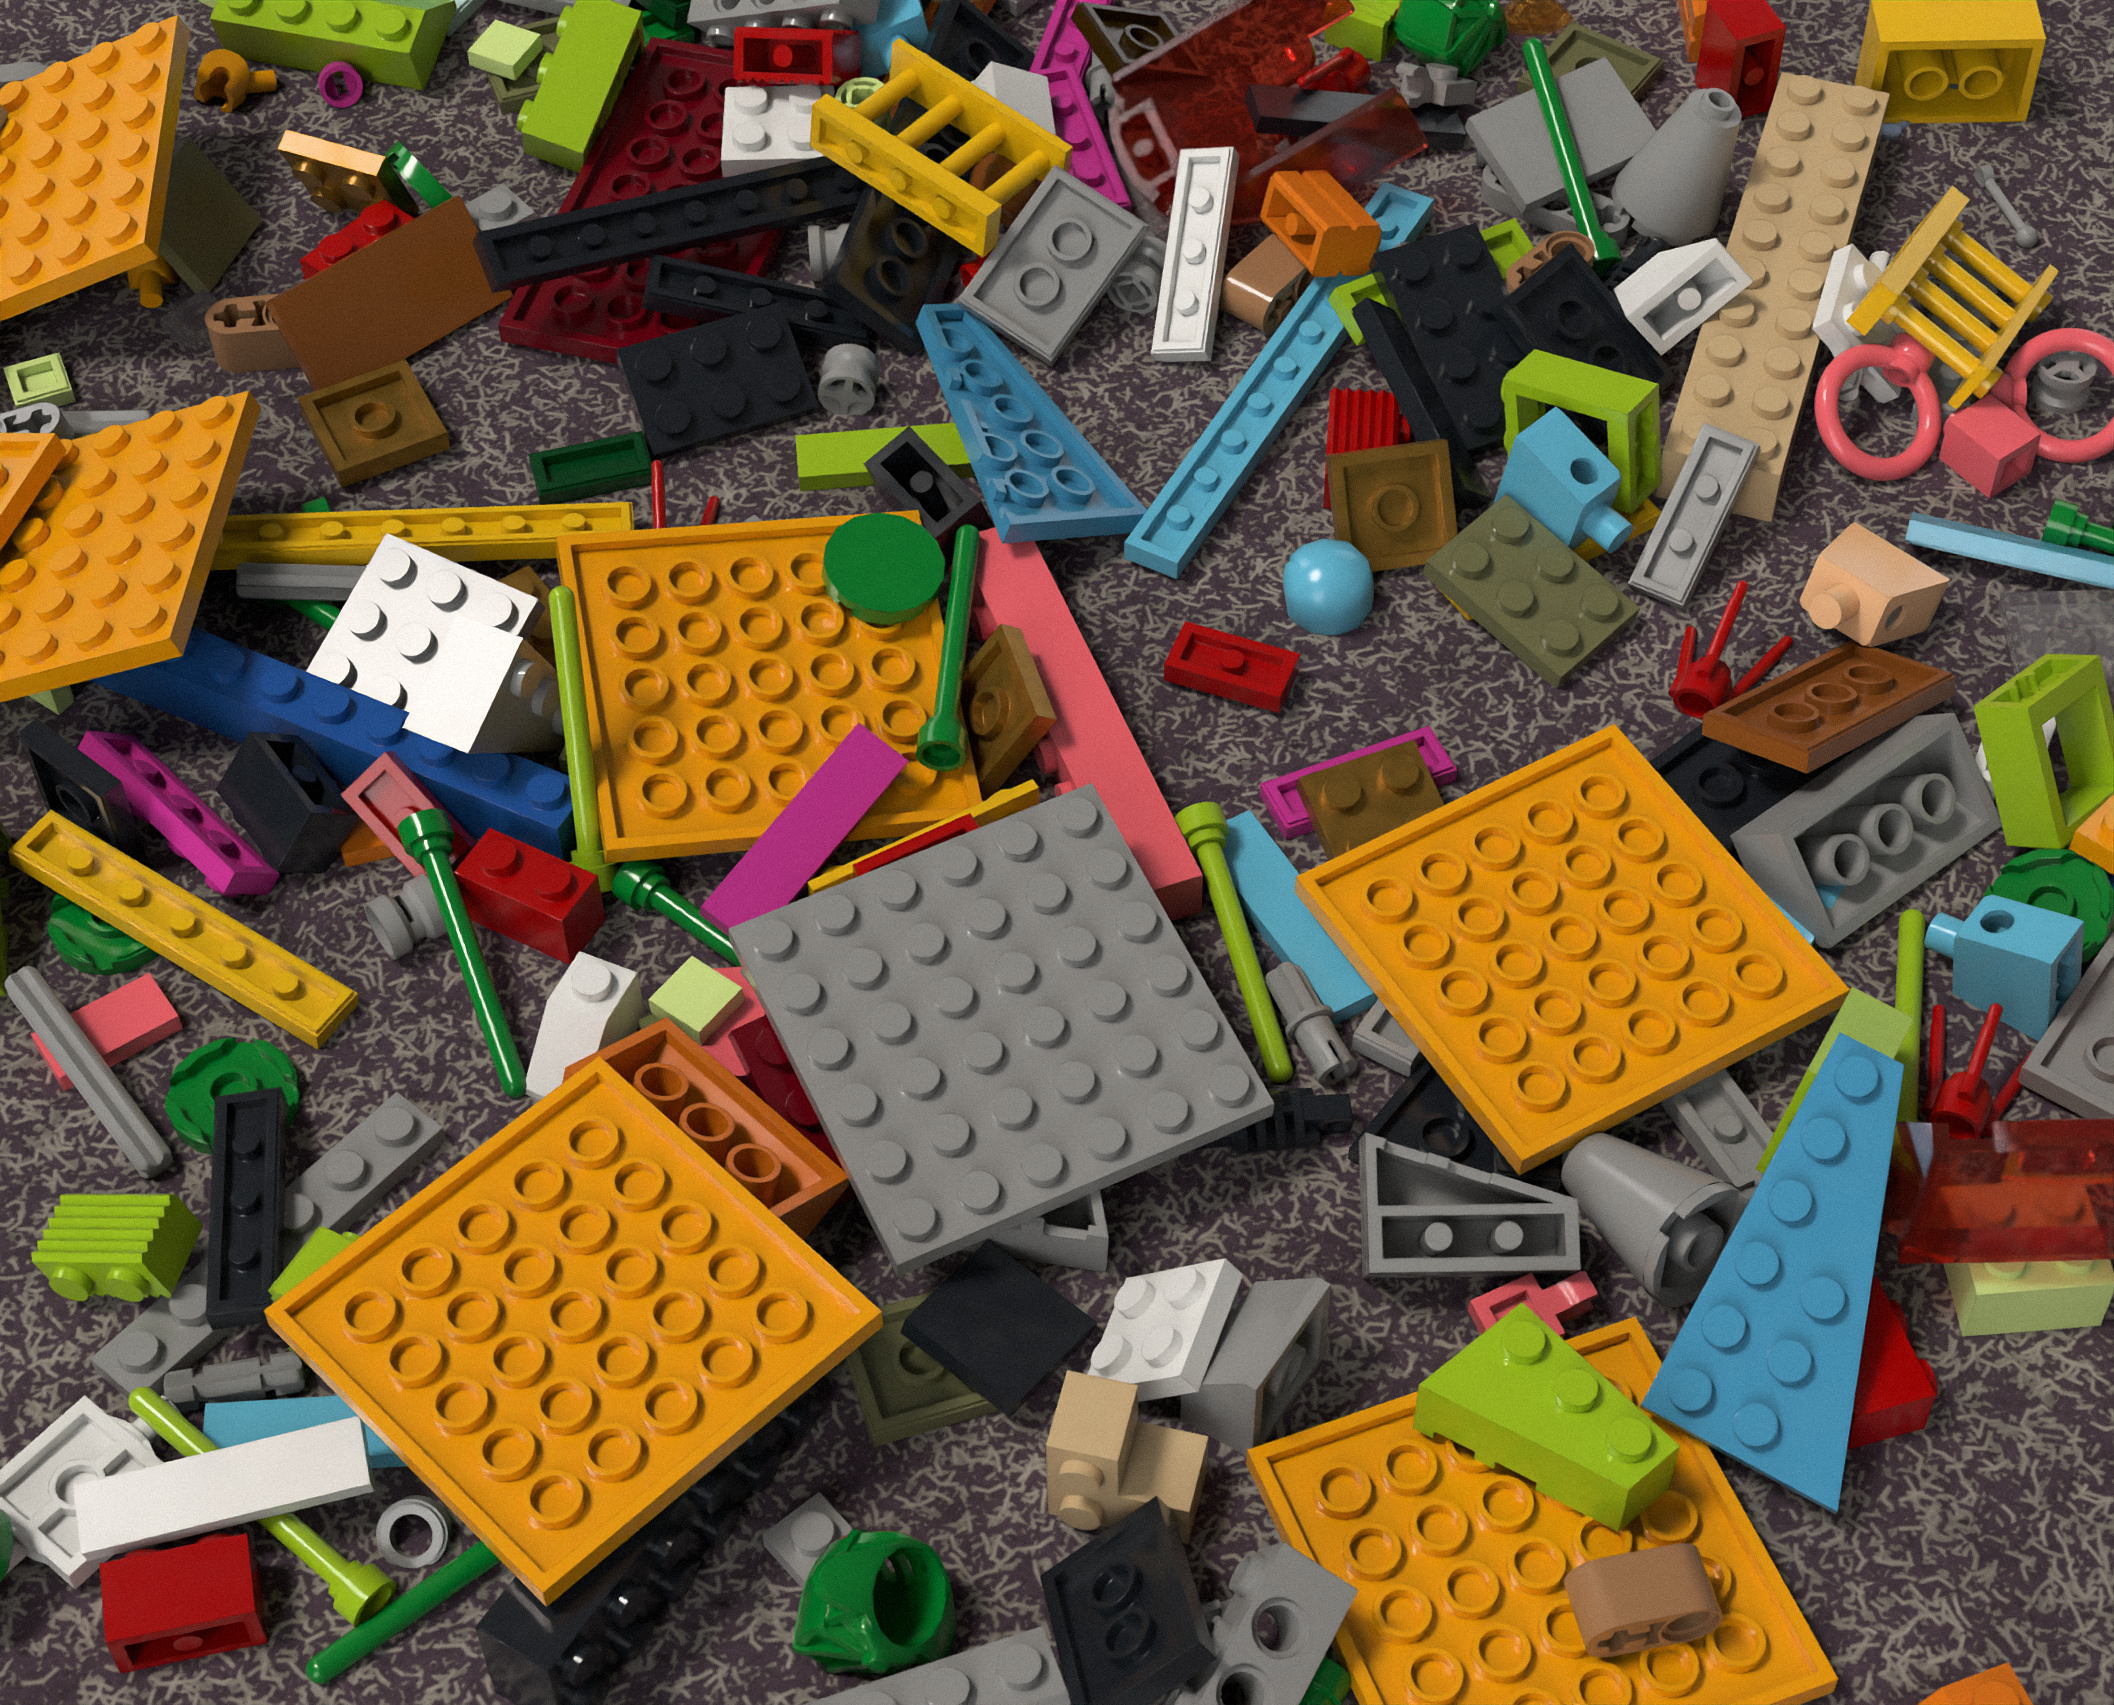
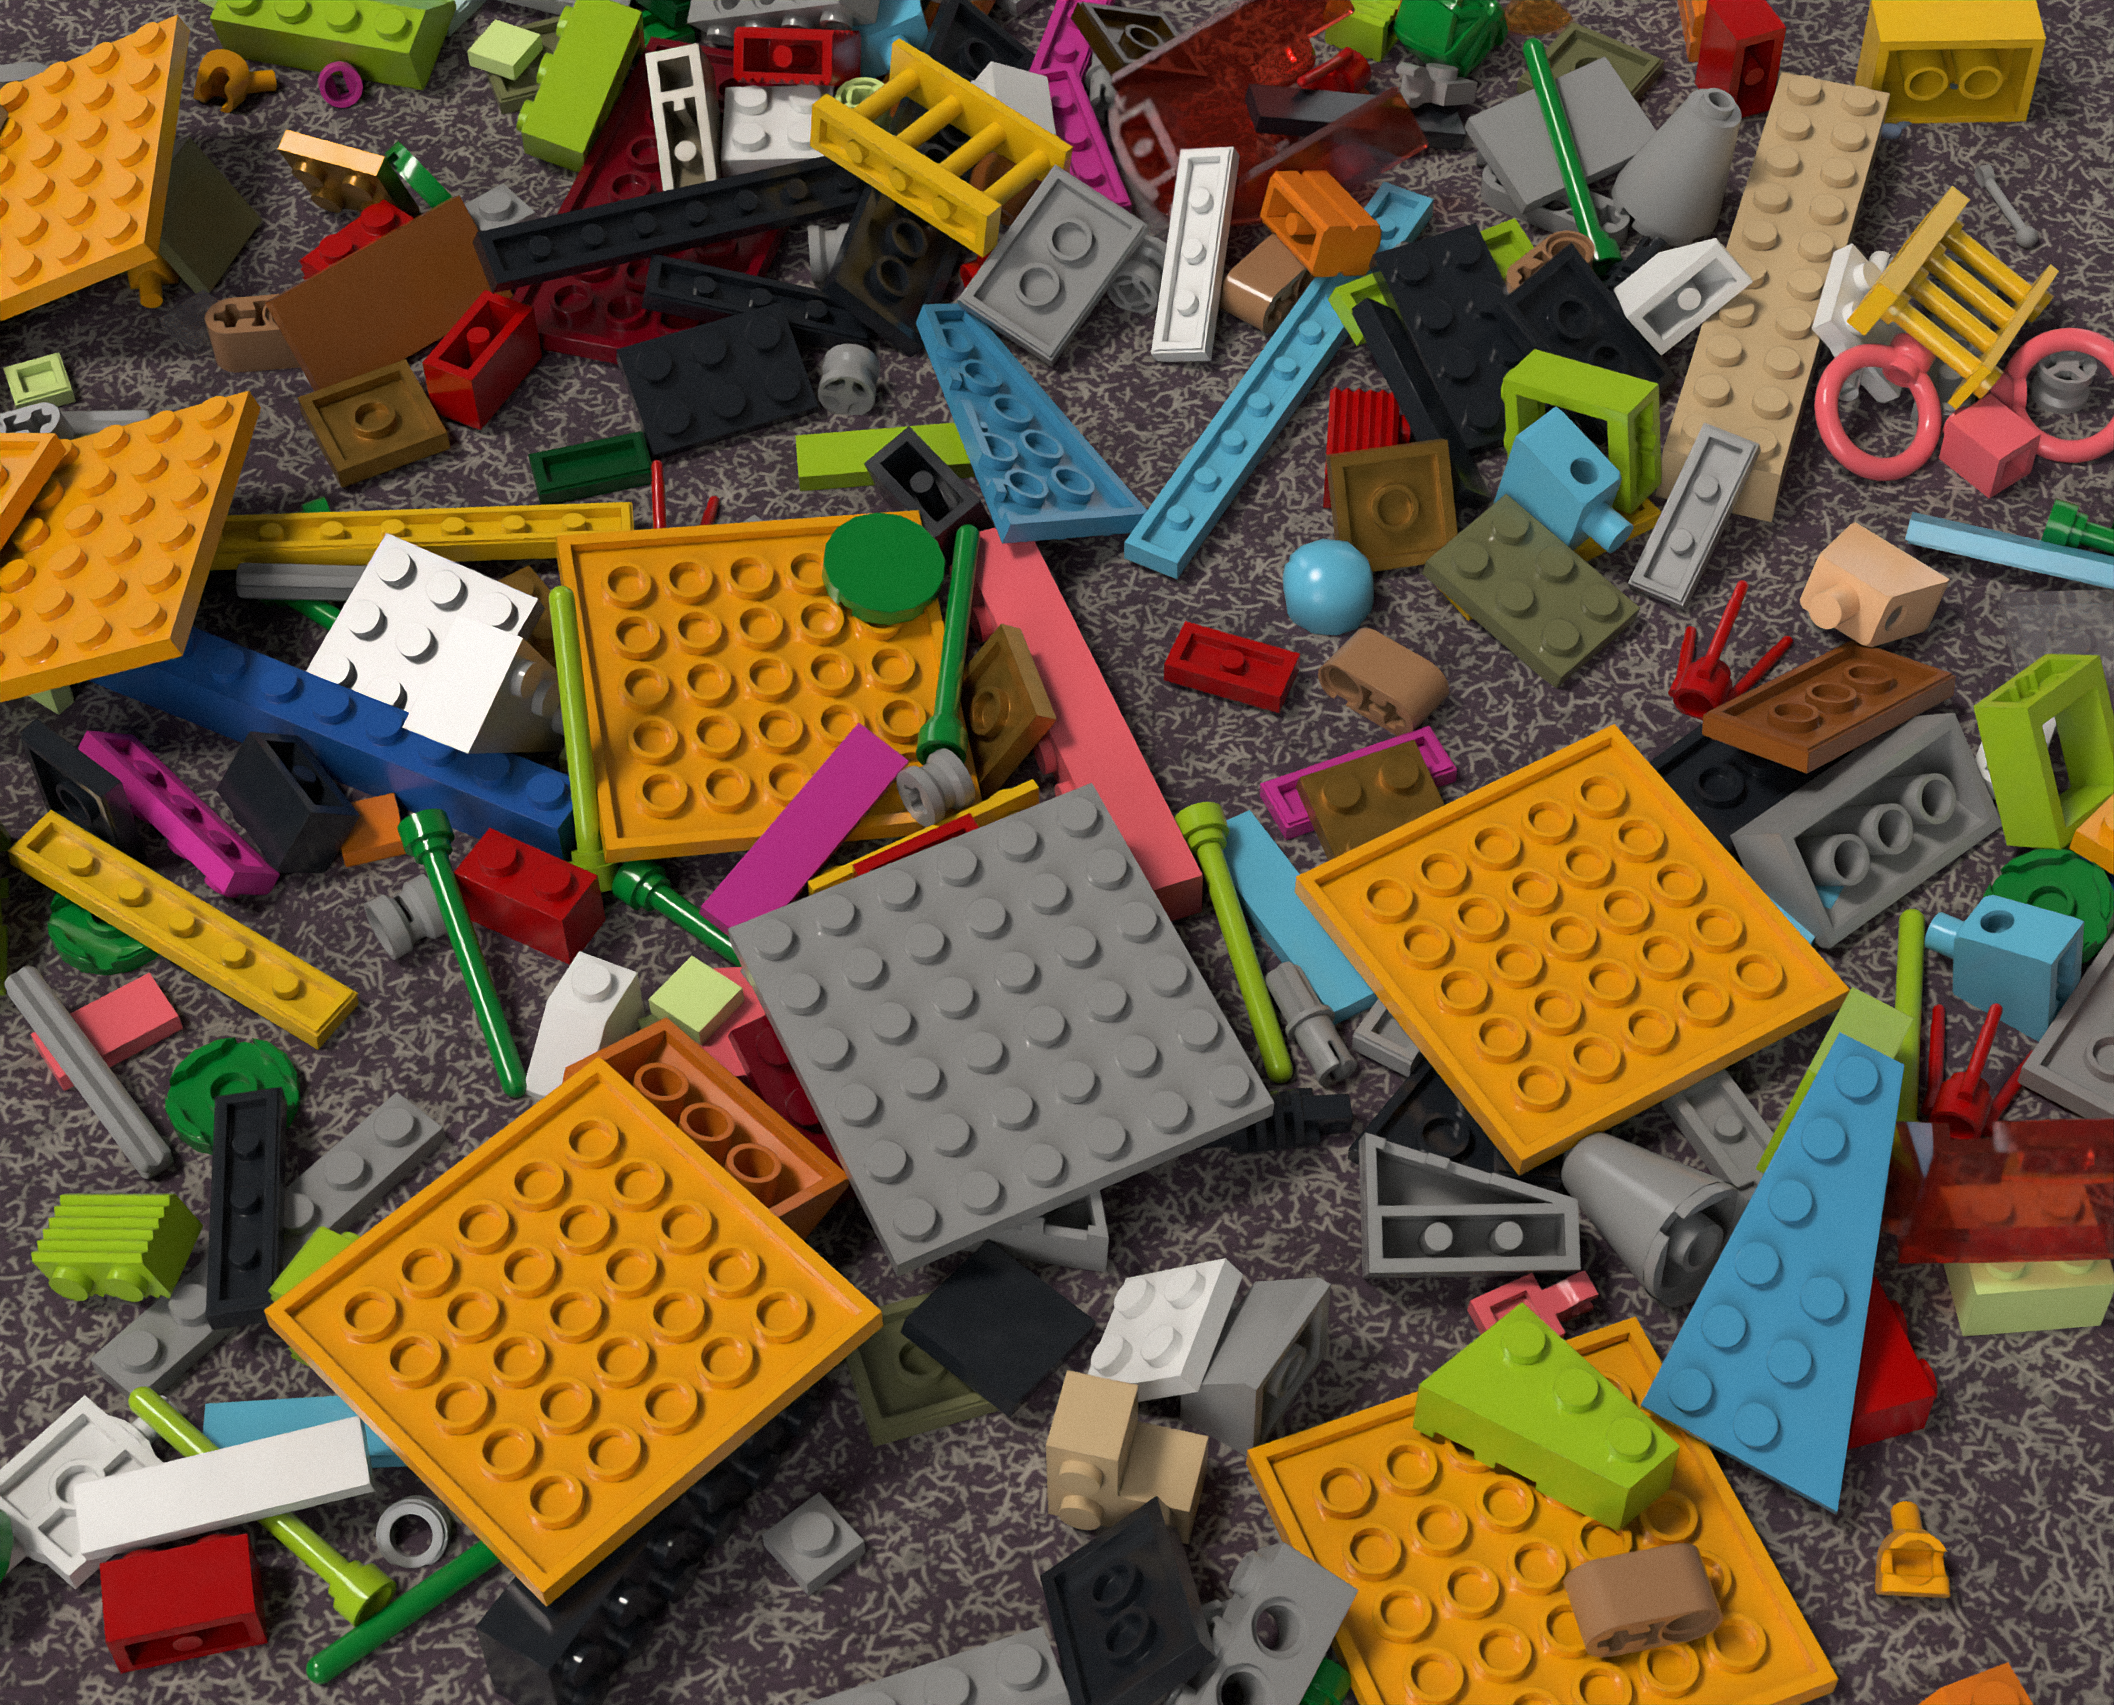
(235, 1381): light grey axle -> none
(390, 794): plate -> none
(482, 359): none -> red brick
(685, 115): none -> dark tan slope
(872, 1619): green piece -> none
(935, 787): none -> light grey wheel
(1384, 681): none -> medium nougat beam
(1910, 1558): none -> light orange piece

